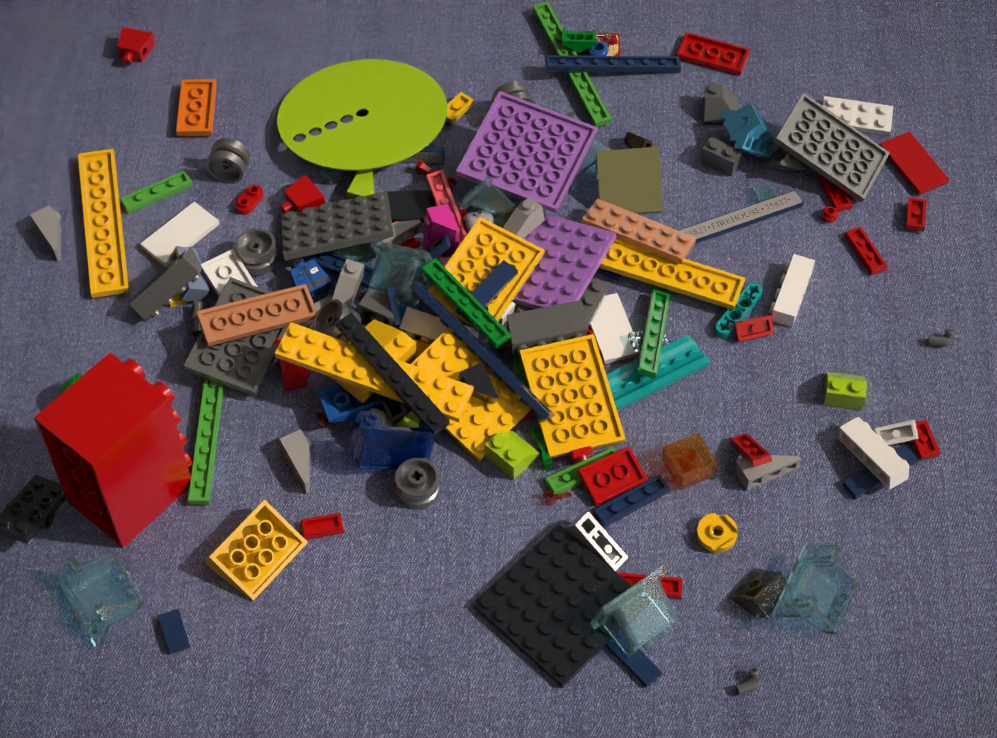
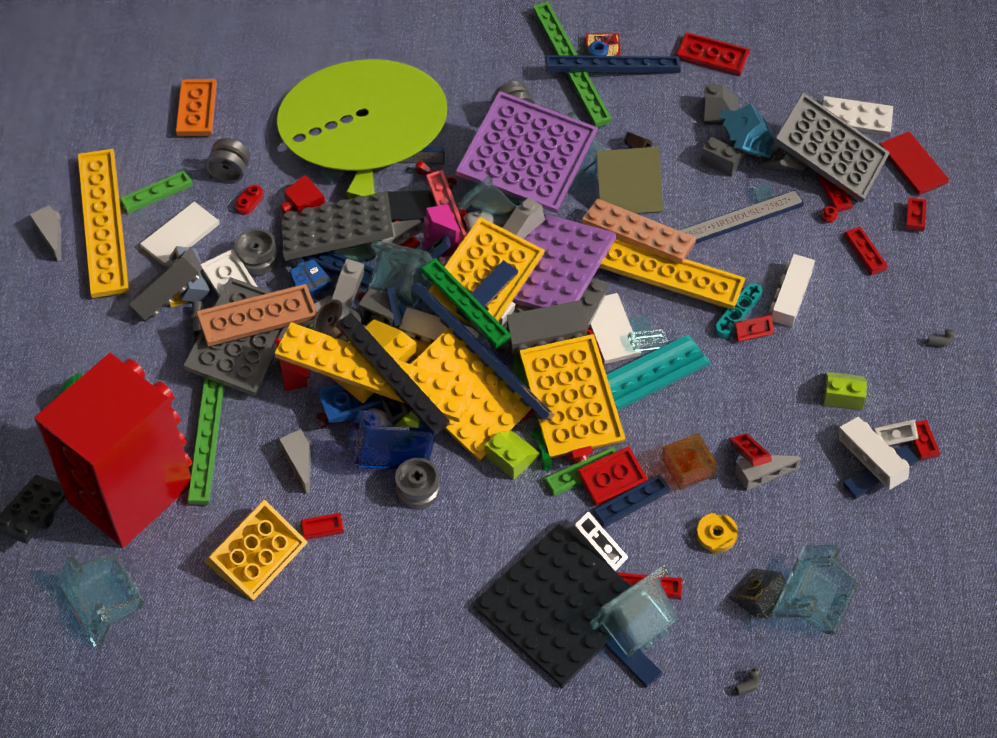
(134, 45): red torso -> none
(174, 631): dark blue tile -> none
(458, 106): yellow plate -> none
(479, 379): black slope -> none
(551, 501): clear red hand -> none
(578, 40): green slope -> none
(653, 334): green tile -> none

